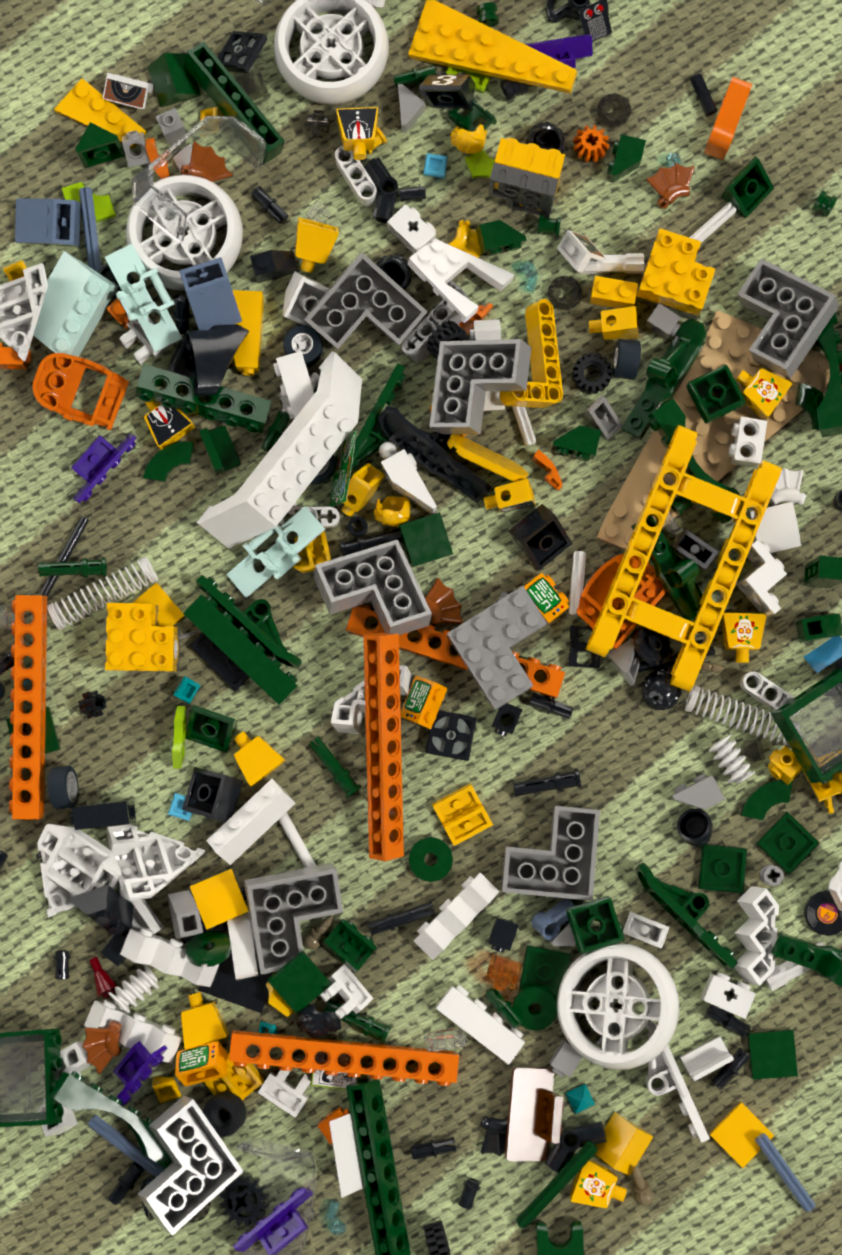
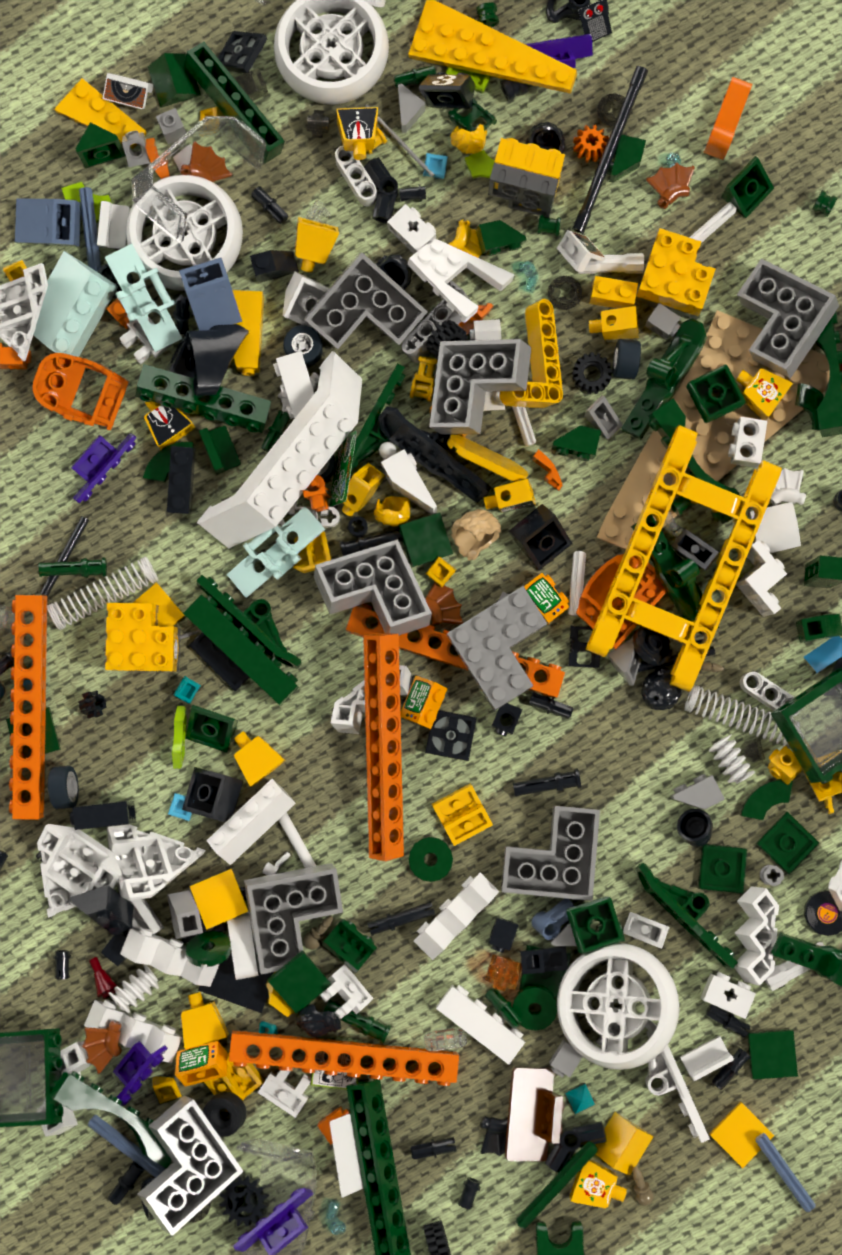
(112, 225): none -> white panel
(181, 480): none -> black brick
(271, 869): none -> white hand
(318, 494): none -> orange hips
(341, 775): dark green pin -> none
(412, 154): none -> light grey piece
(423, 382): none -> yellow connector
(440, 571): none -> yellow slope
(475, 532): none -> tan hair
(544, 960): none -> black slope
(634, 87): none -> black piece
(703, 94): black axle -> none
(742, 633): yellow torso -> none

